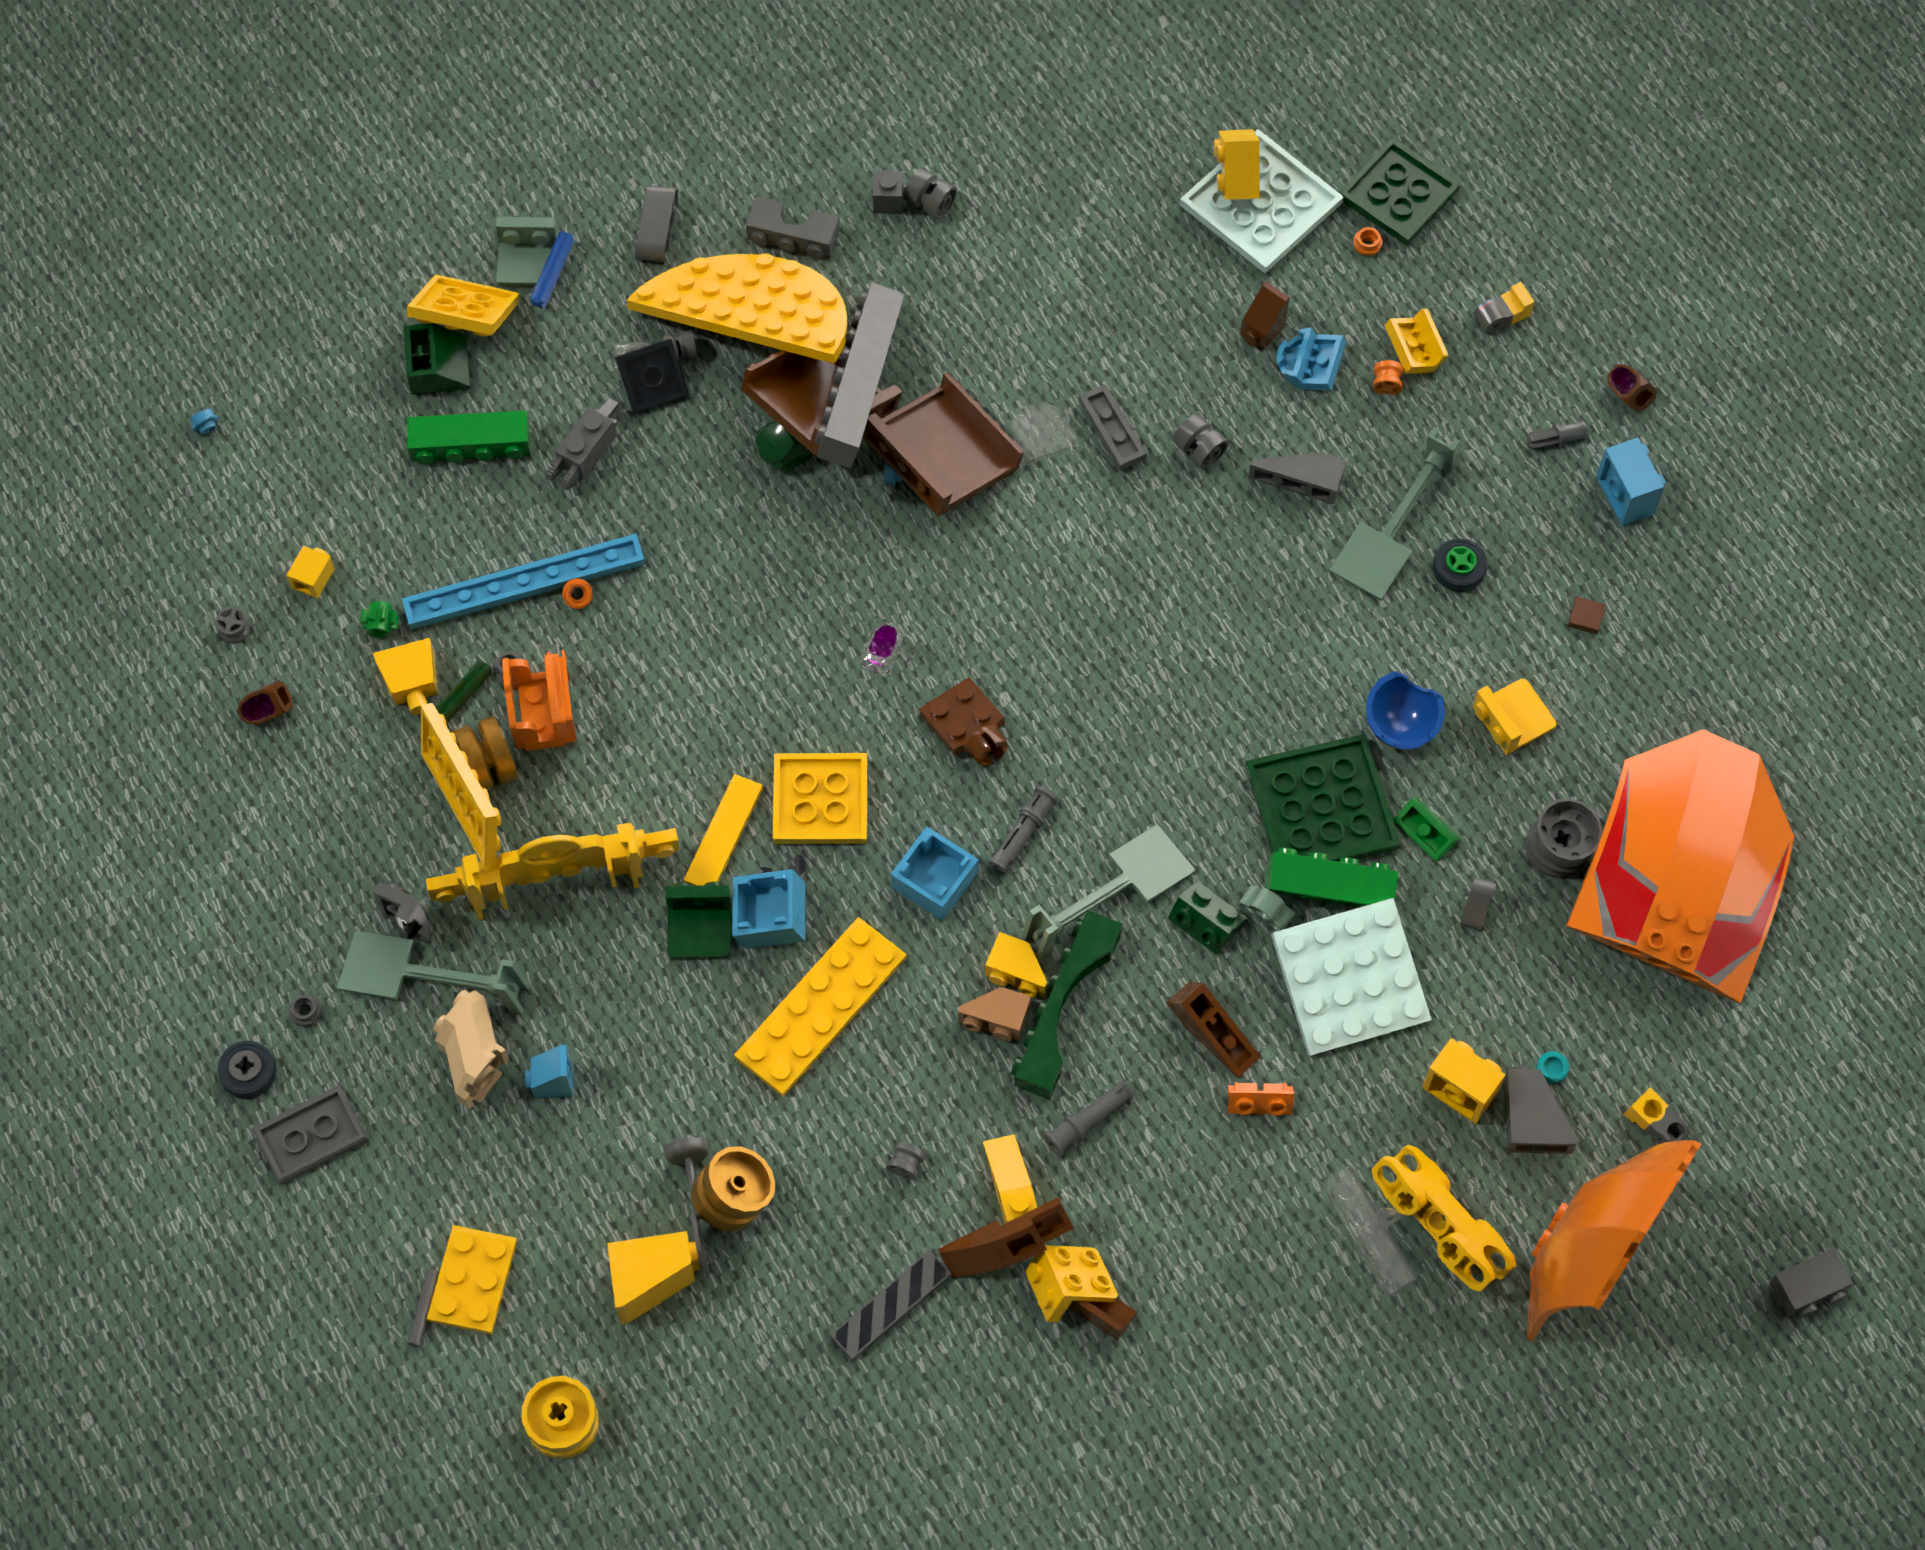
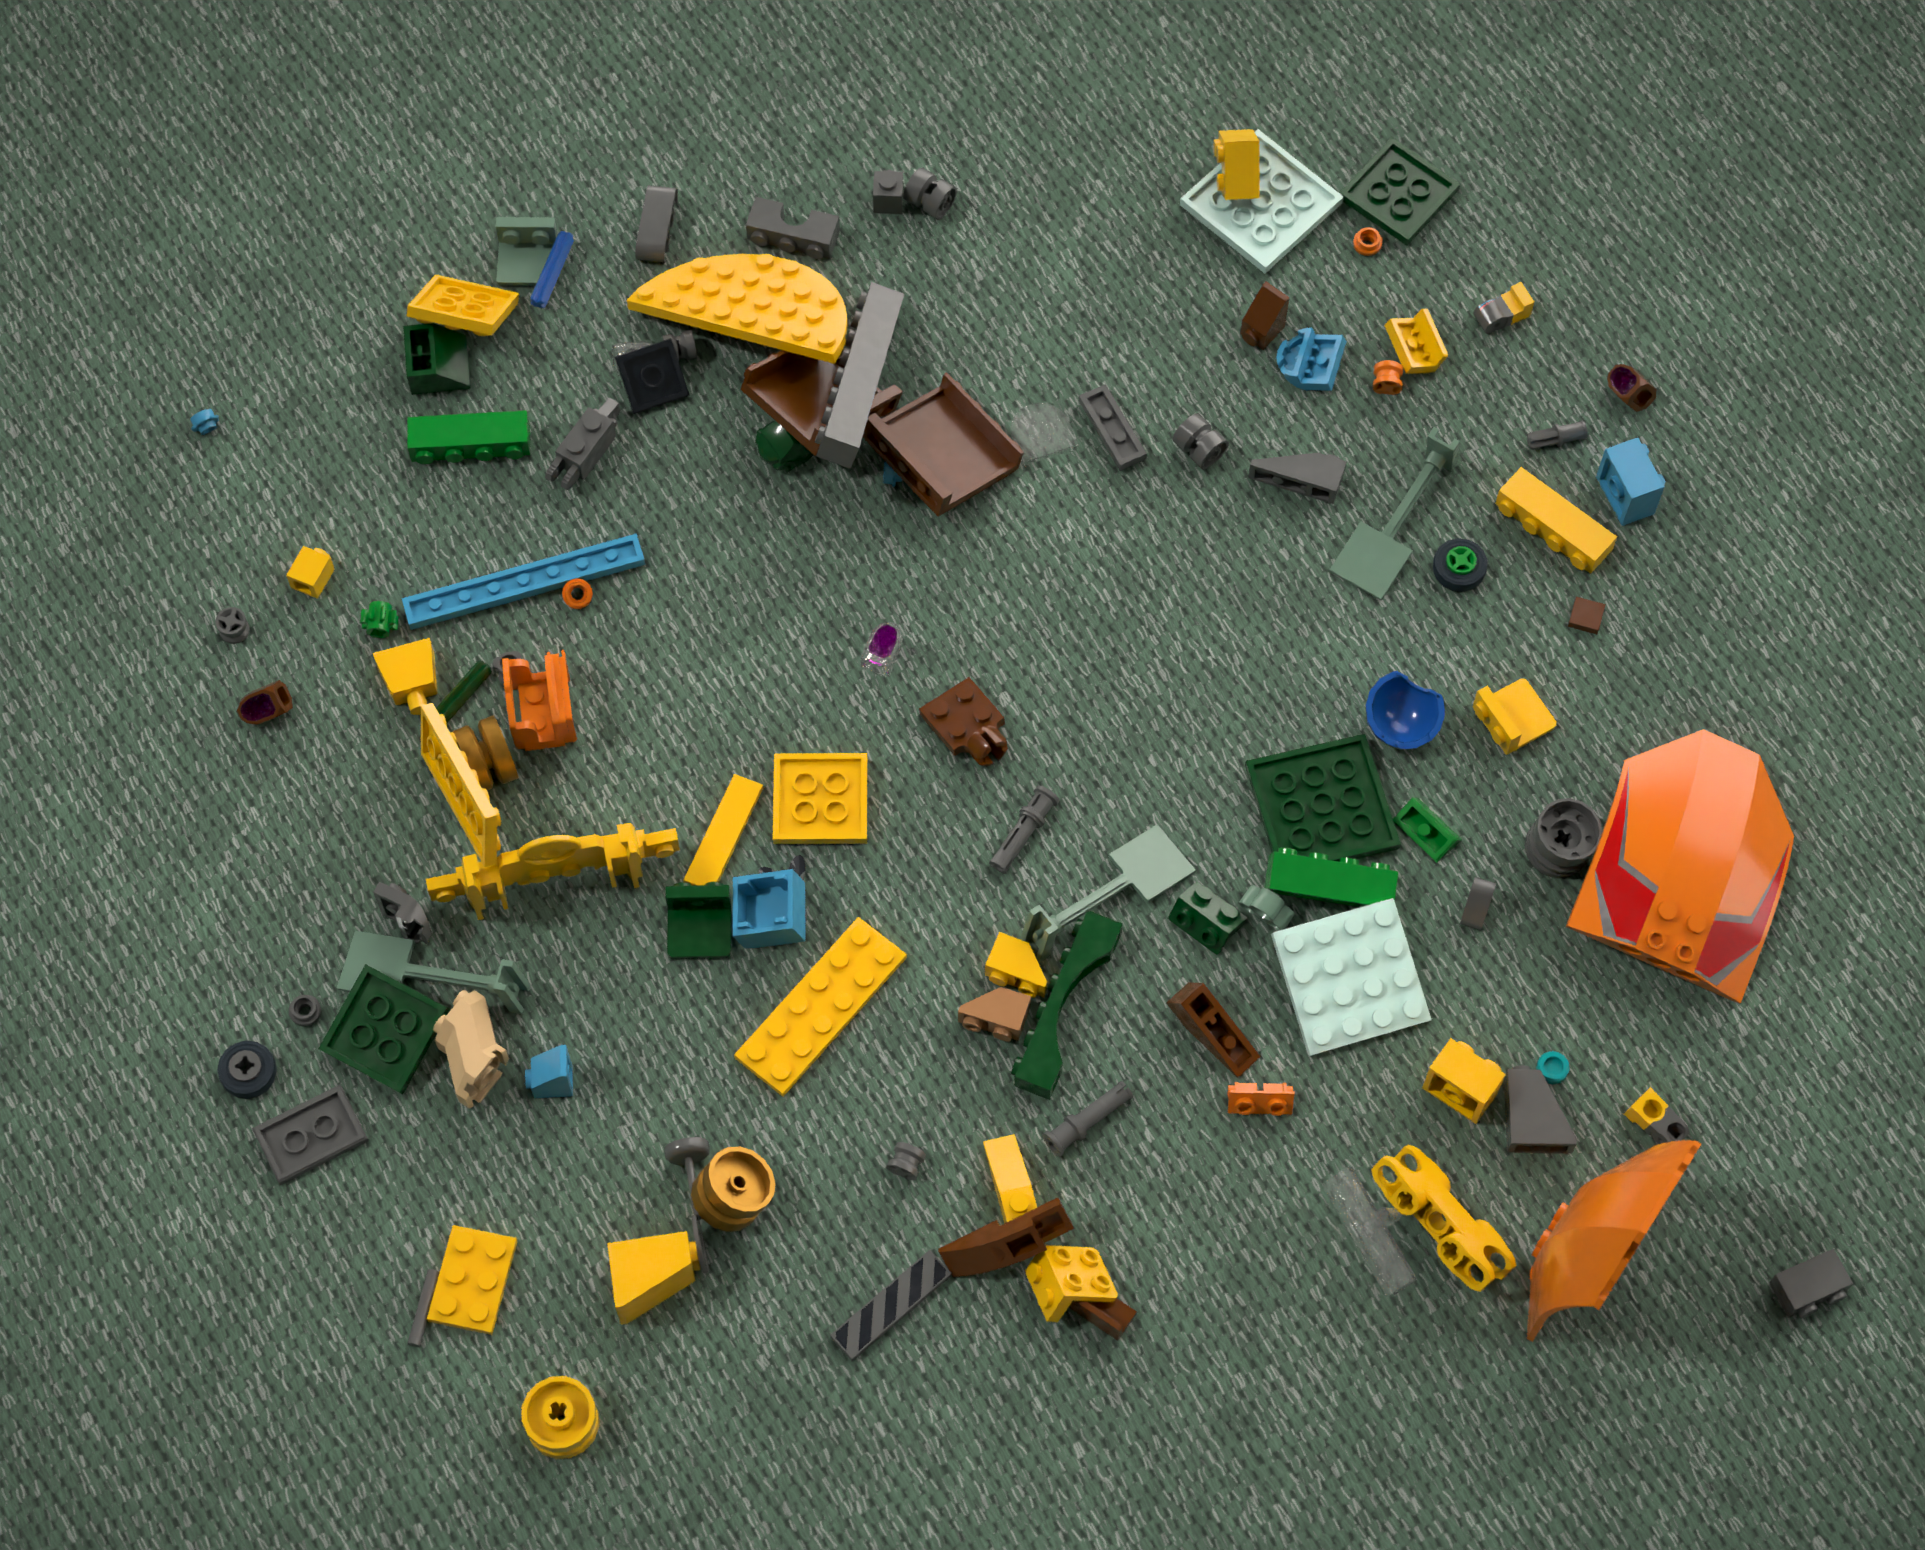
(383, 1029): none -> dark green plate
(934, 873): dark azure container -> none
(1555, 520): none -> yellow brick

